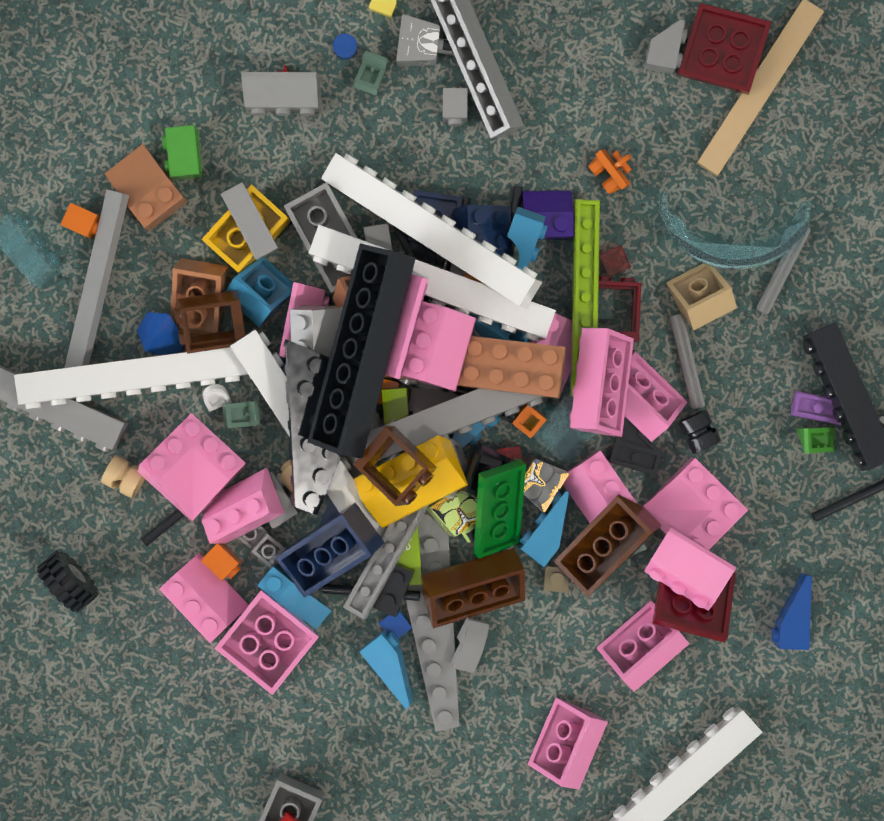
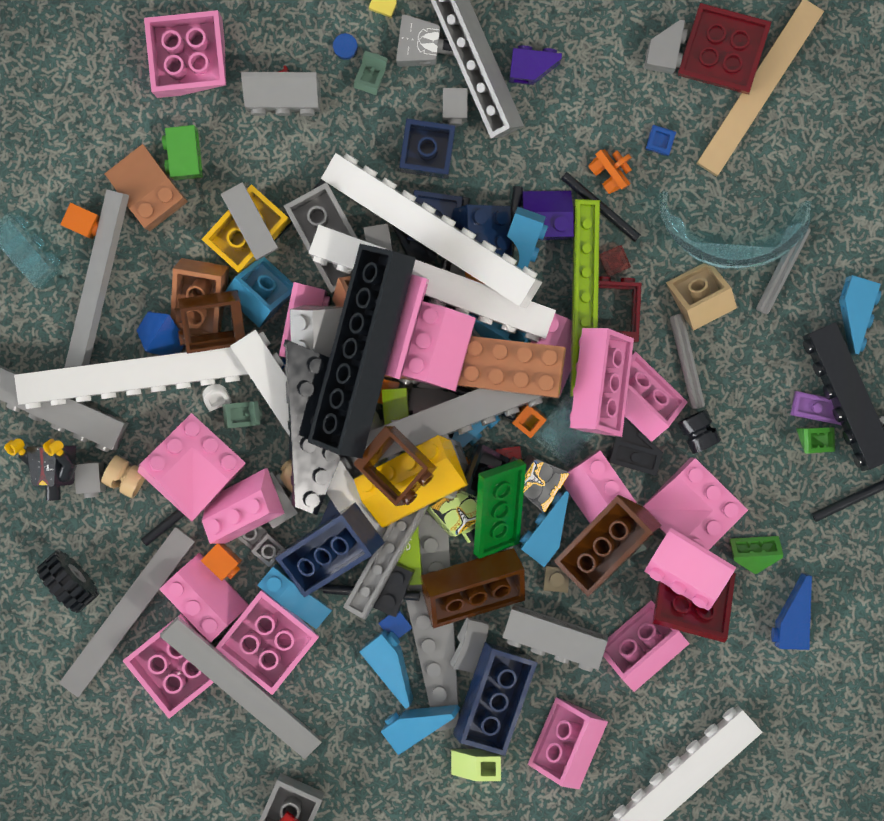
(49, 464): none -> black torso
(88, 479): none -> light grey brick
(127, 611): none -> light grey tile
(166, 673): none -> bright pink slope
(185, 53): none -> bright pink slope
(240, 687): none -> light grey tile
(415, 724): none -> dark azure slope
(427, 148): none -> dark blue brick
(476, 764): none -> yellowish green slope
(495, 699): none -> dark blue brick
(531, 65): none -> dark purple slope
(555, 637): none -> light grey brick
(604, 209): none -> black bar
(660, 140): none -> blue tile
(756, 552): none -> bright green slope
(856, 308): none -> dark azure slope

